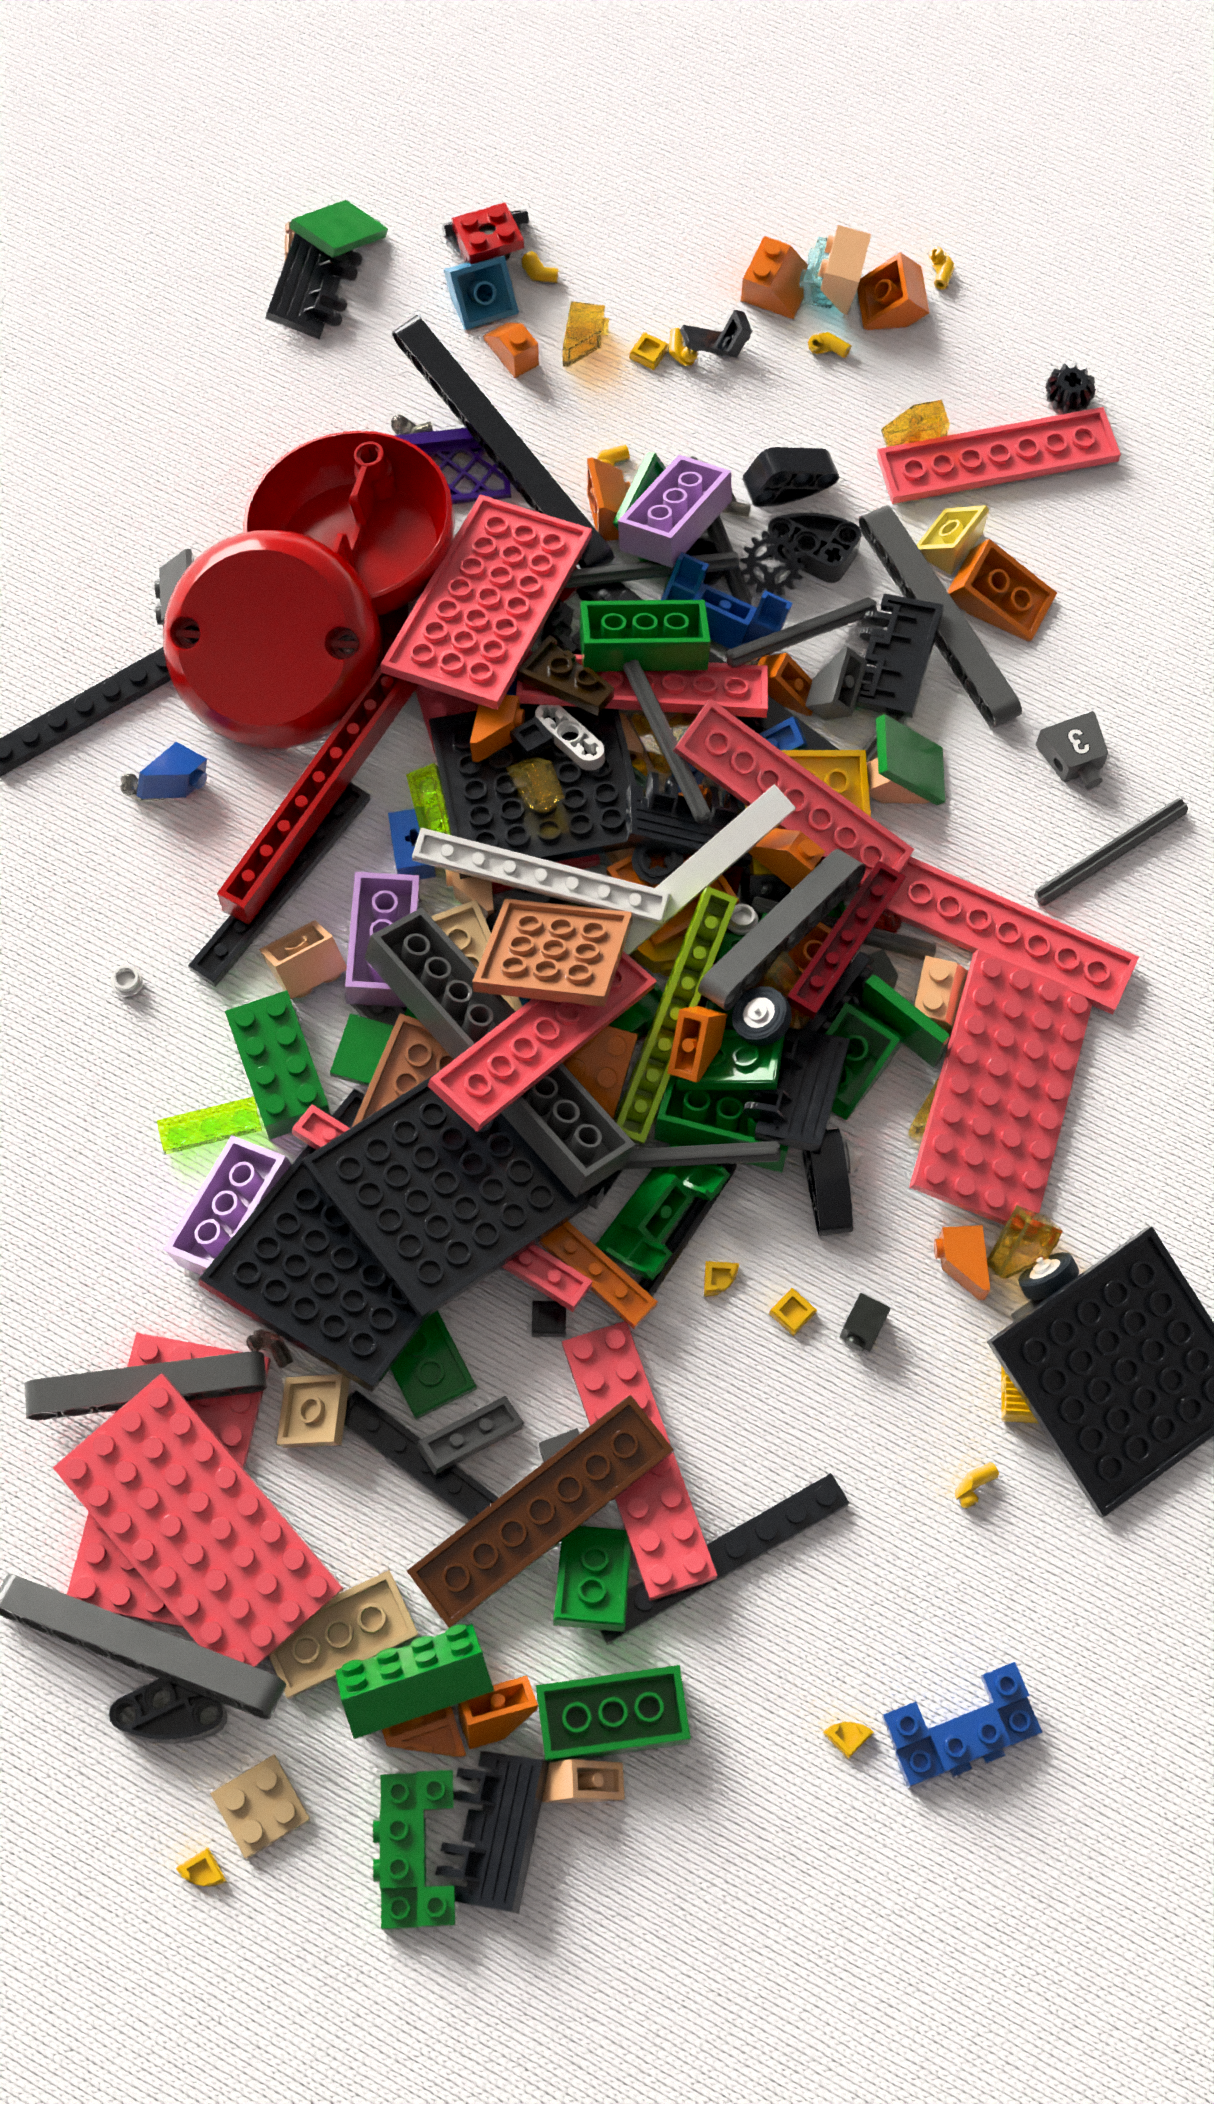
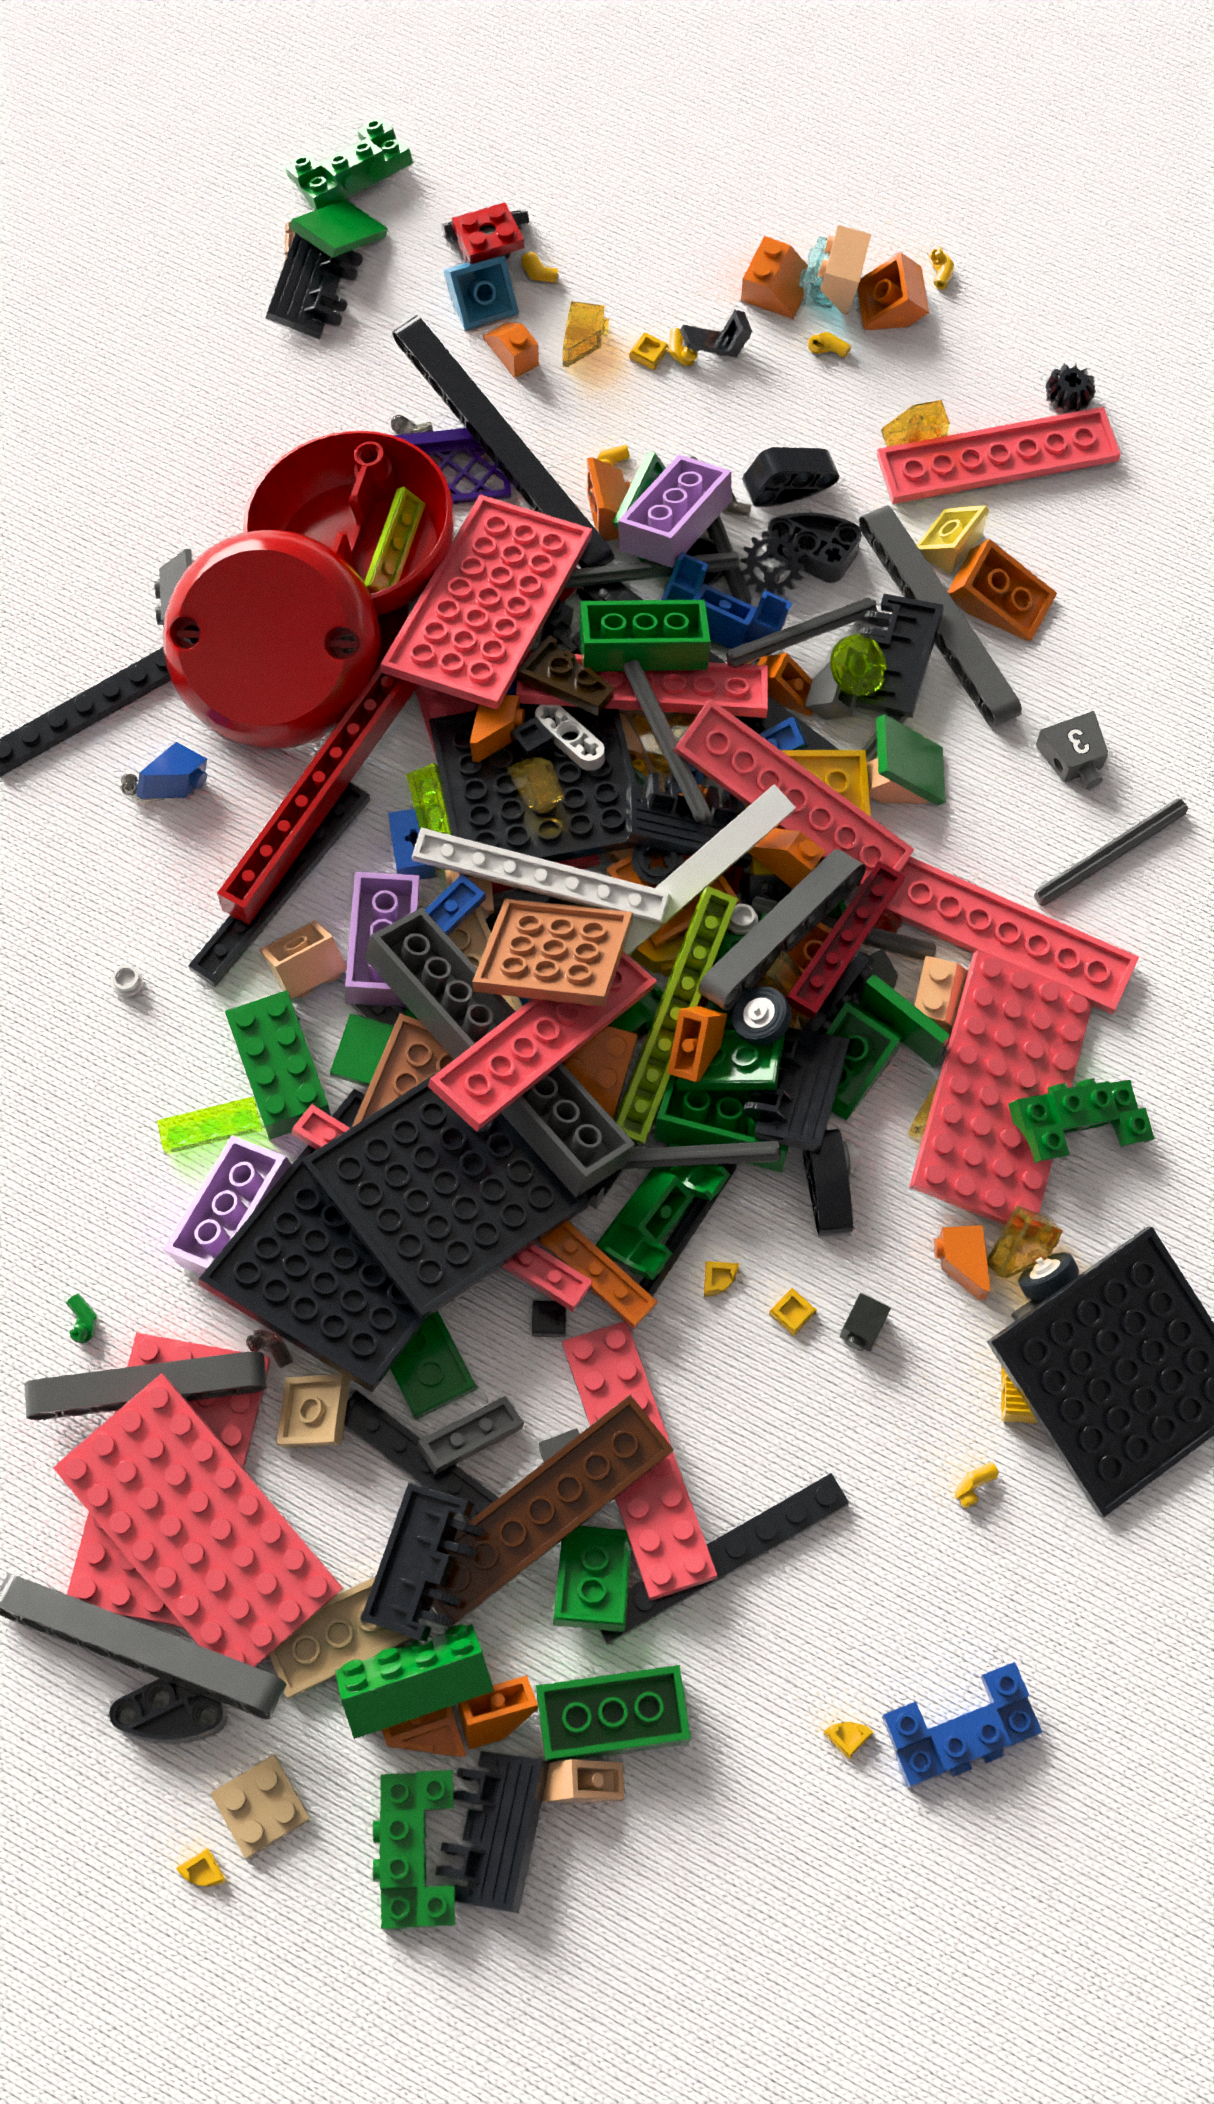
(86, 1319): none -> green arm
(351, 169): none -> green bracket
(395, 541): none -> tile
(416, 1560): none -> black hinge
(455, 904): none -> blue plate
(857, 665): none -> clear neon green tile
(1079, 1108): none -> green bracket

